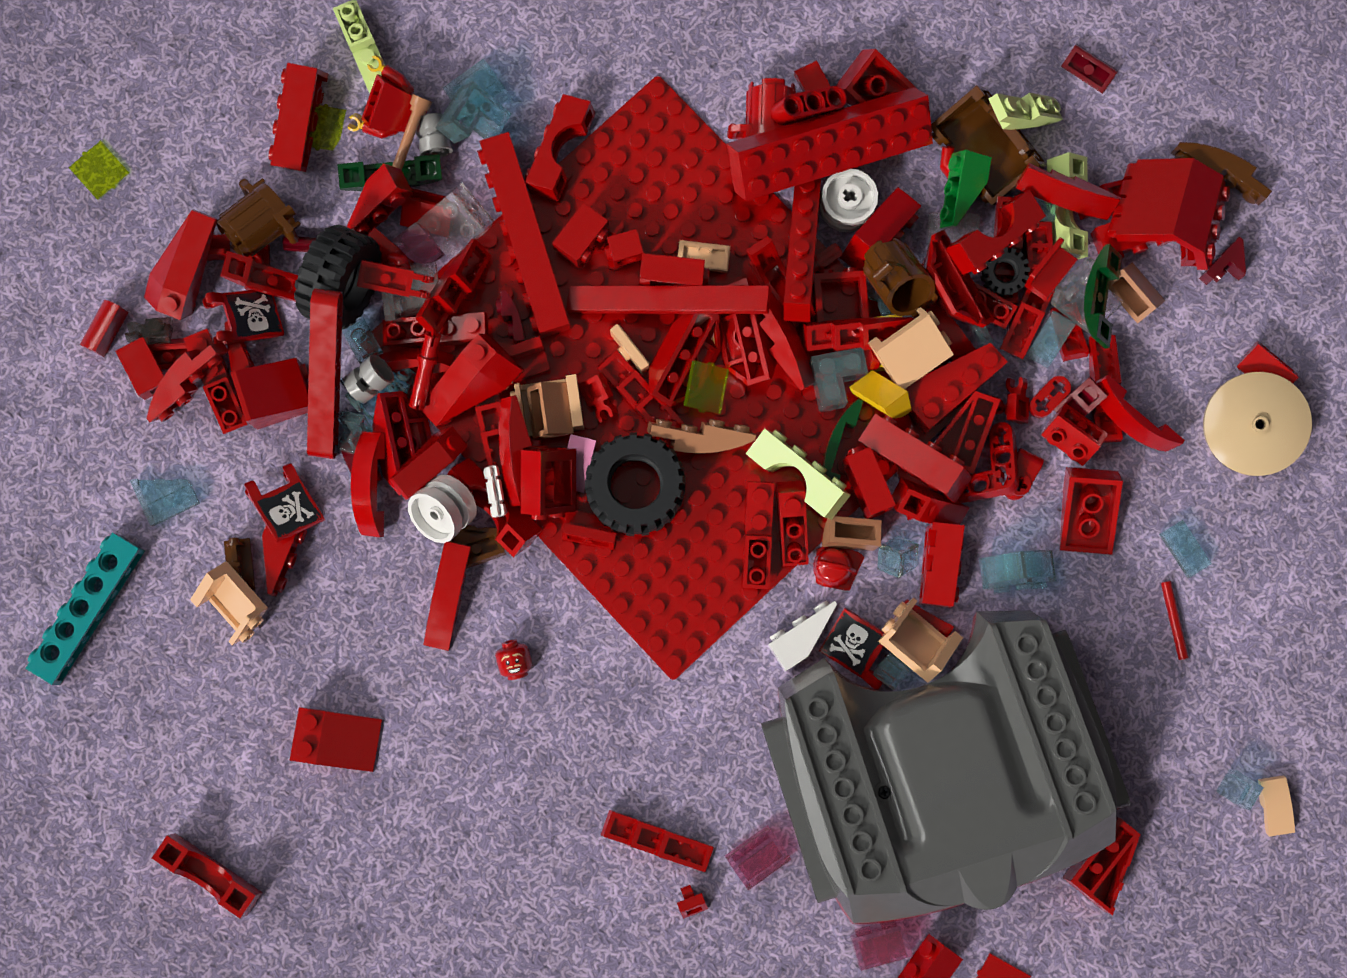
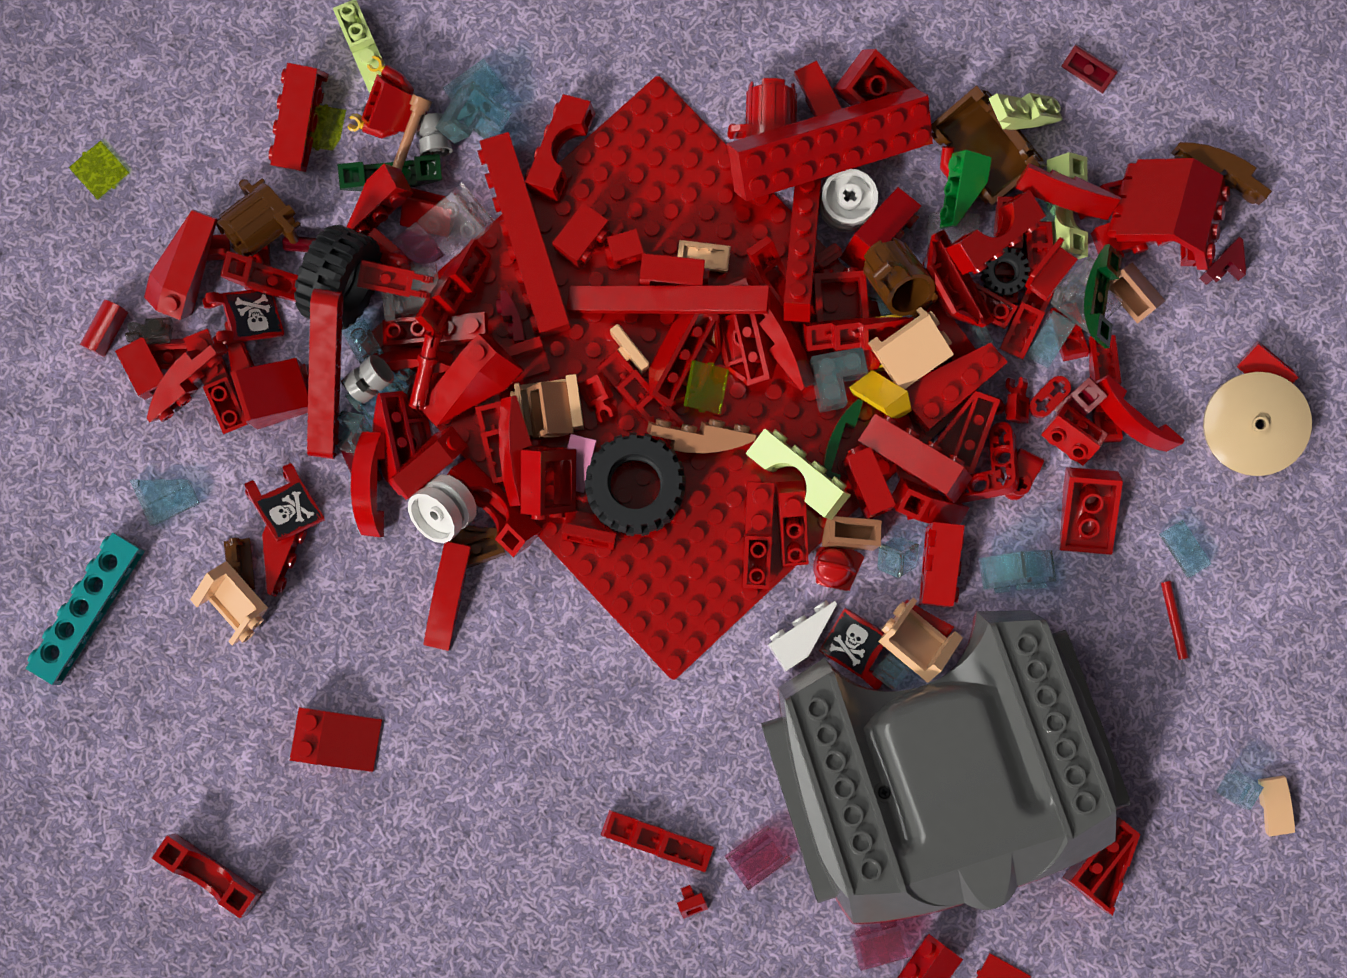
(495, 491): white axle -> none
(513, 659): red head -> none
(798, 103): red beam -> none

